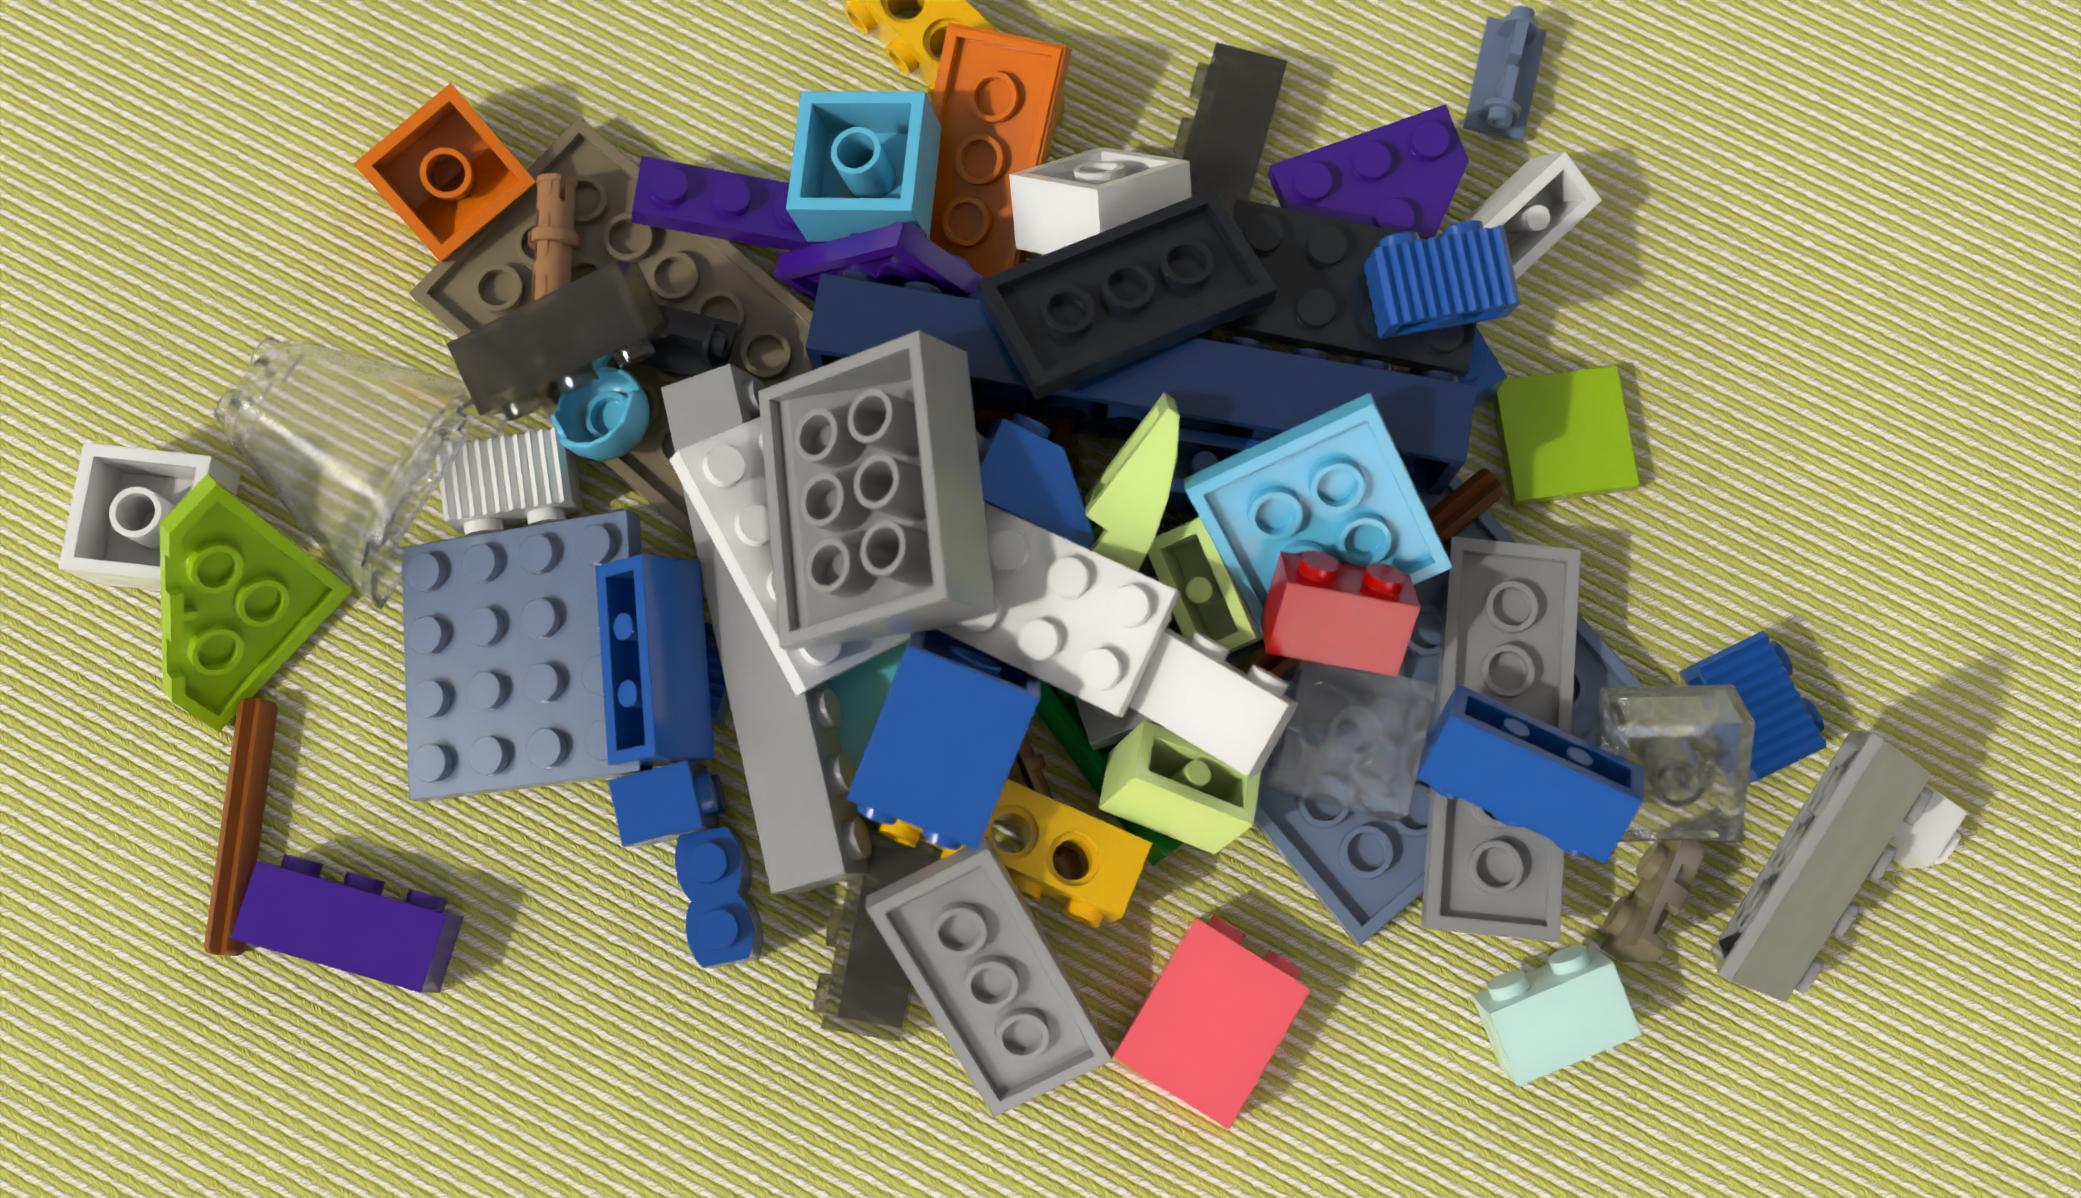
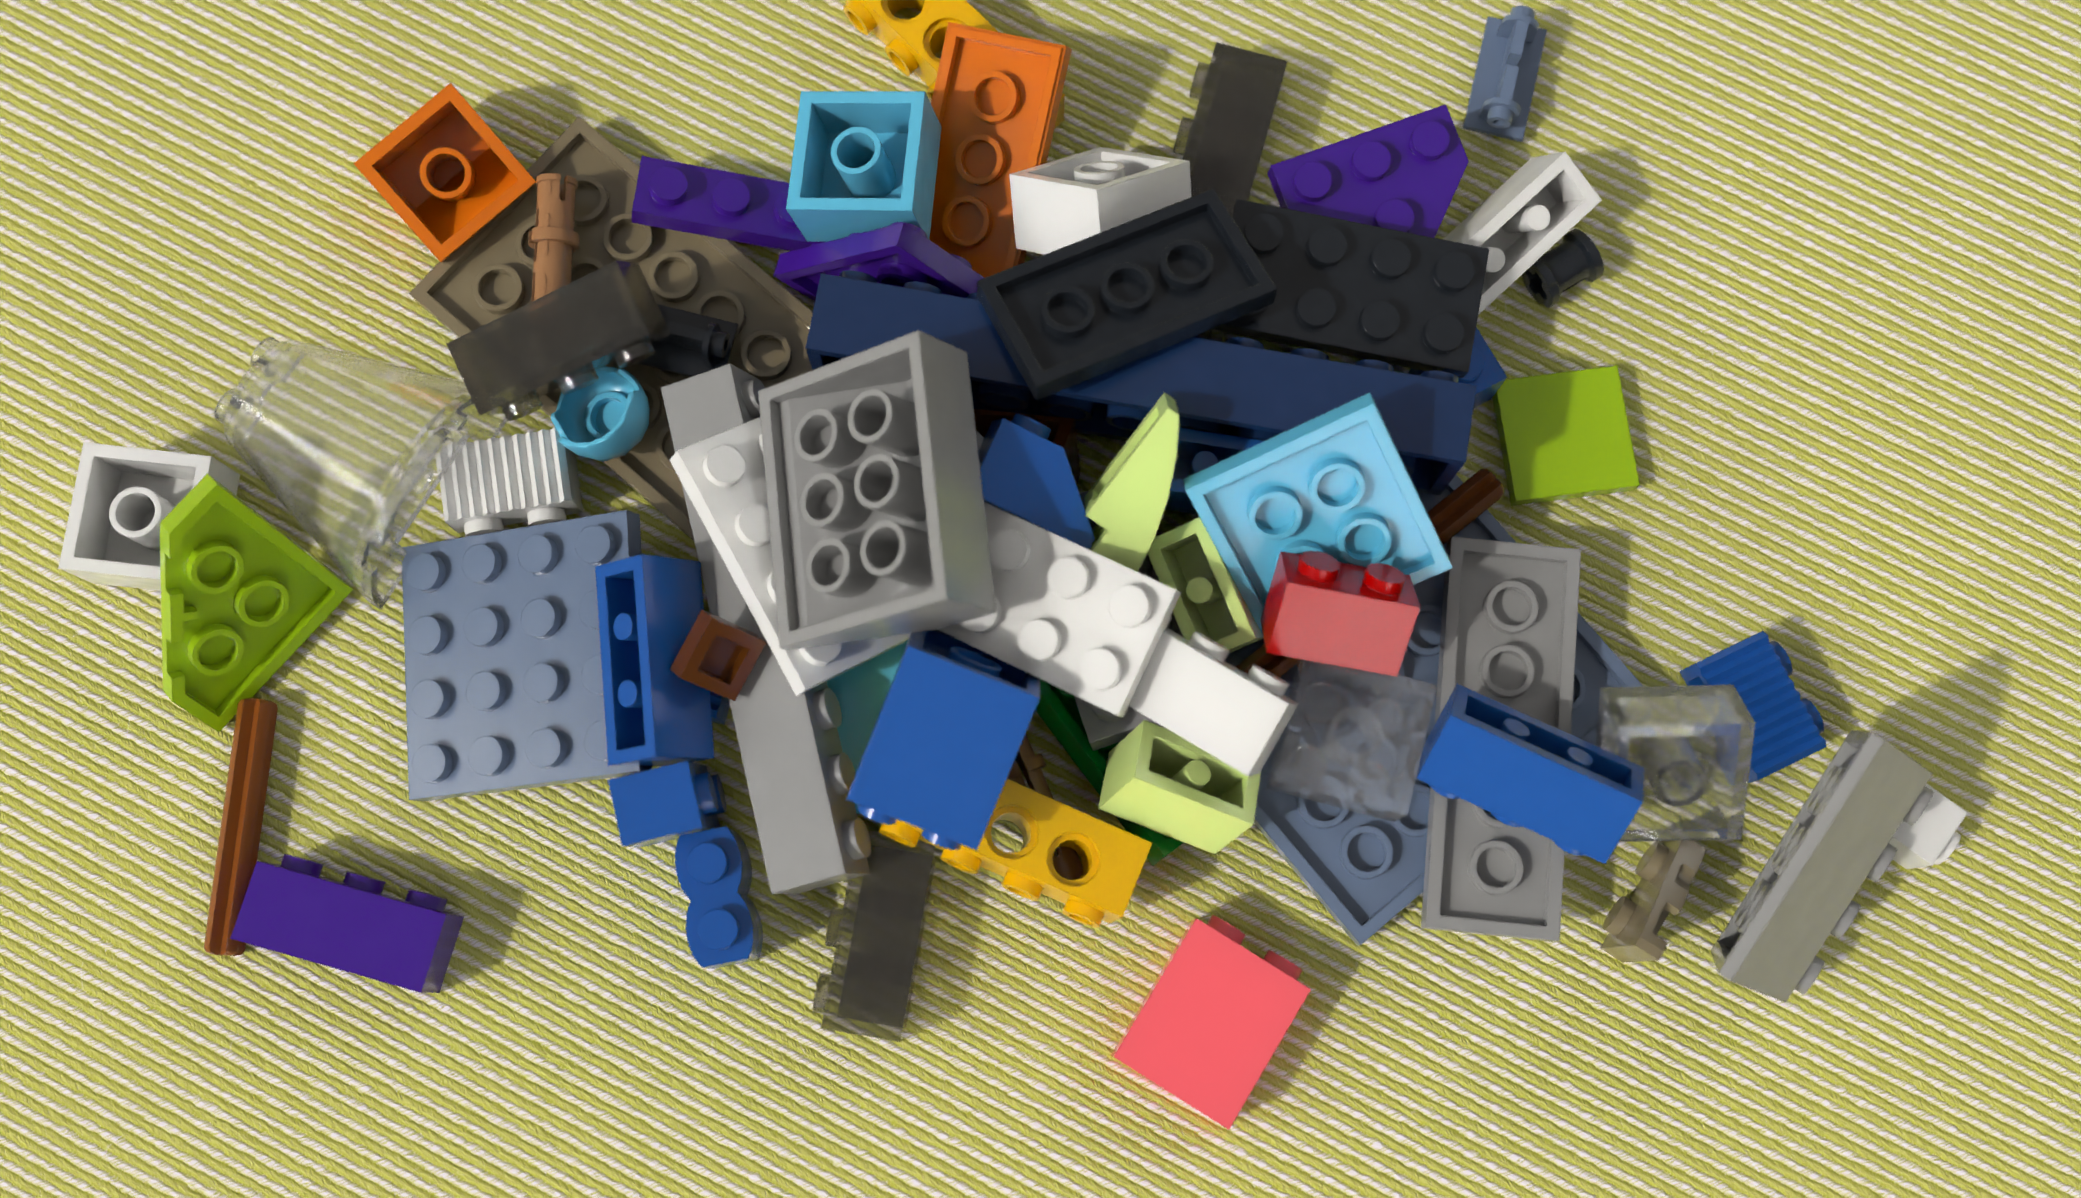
(718, 655): none -> reddish brown plate
(989, 977): light grey plate -> none
(1441, 279): blue brick -> none
(1556, 1013): light aqua brick -> none
(1563, 268): none -> black bush

